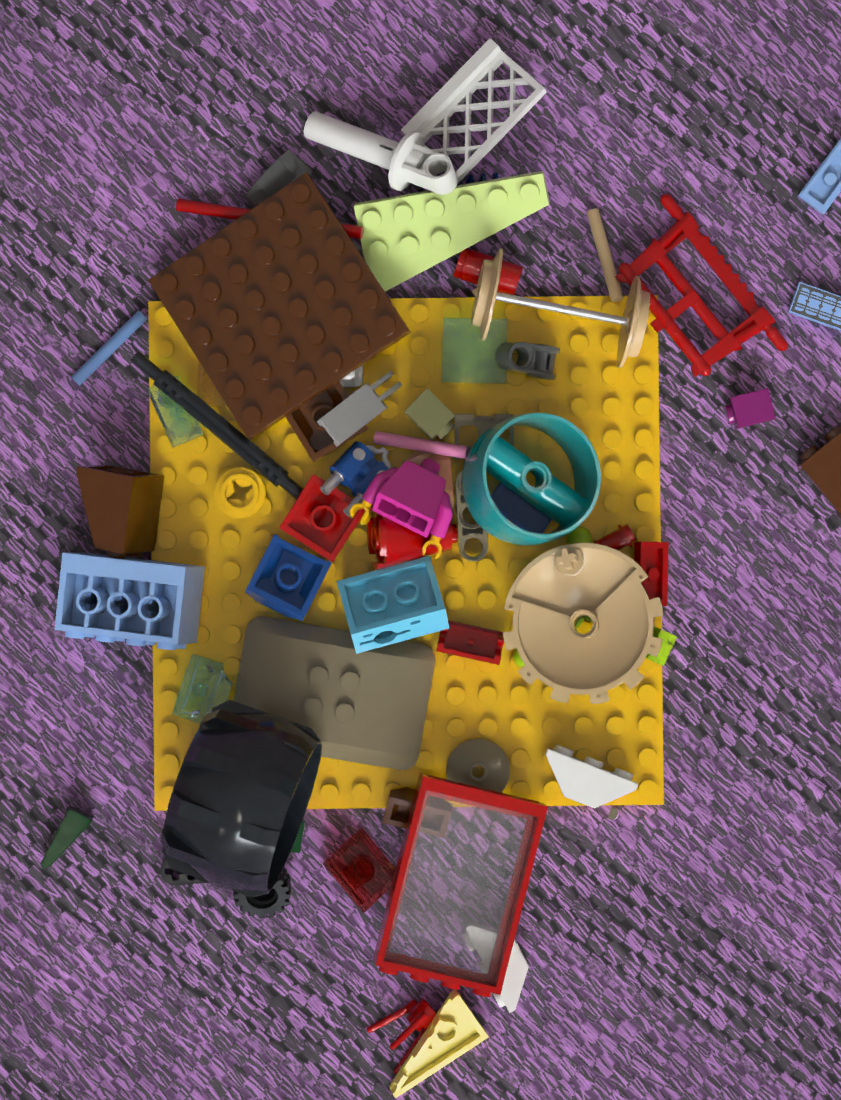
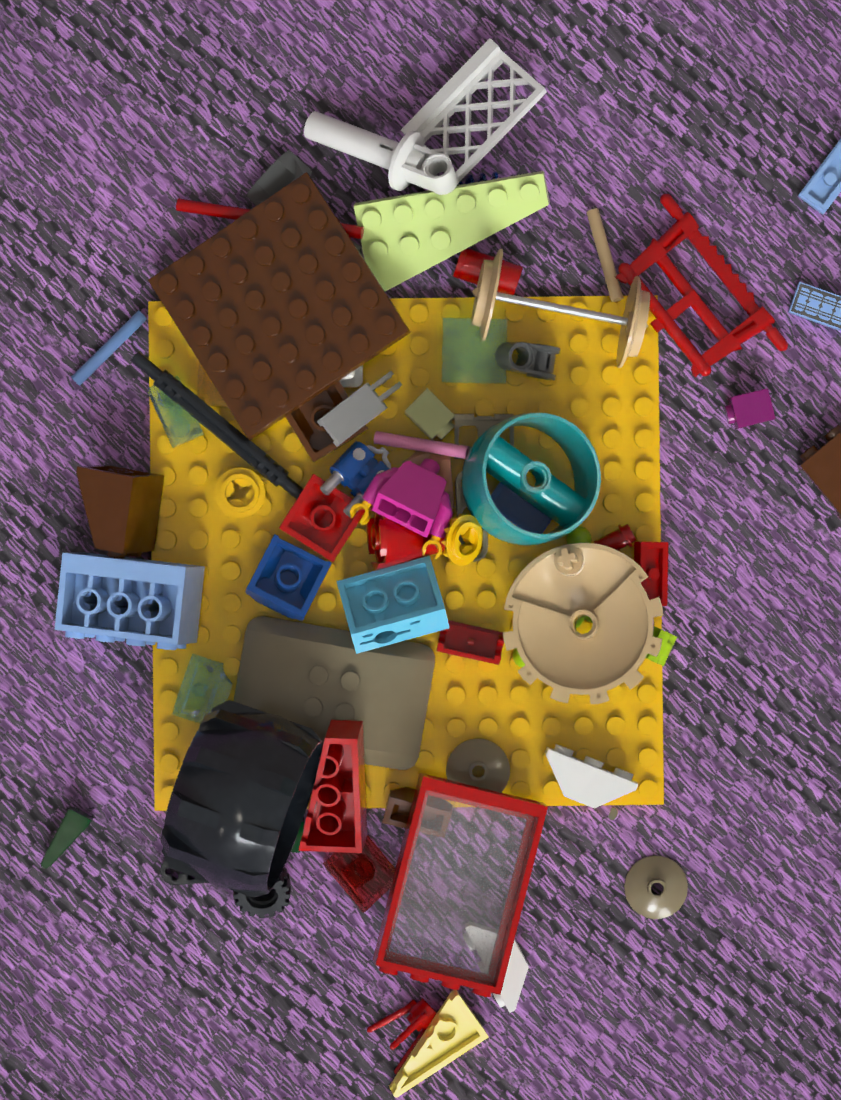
(338, 799): none -> red wedge
(471, 534): none -> yellow gear
(642, 877): none -> dark tan dish

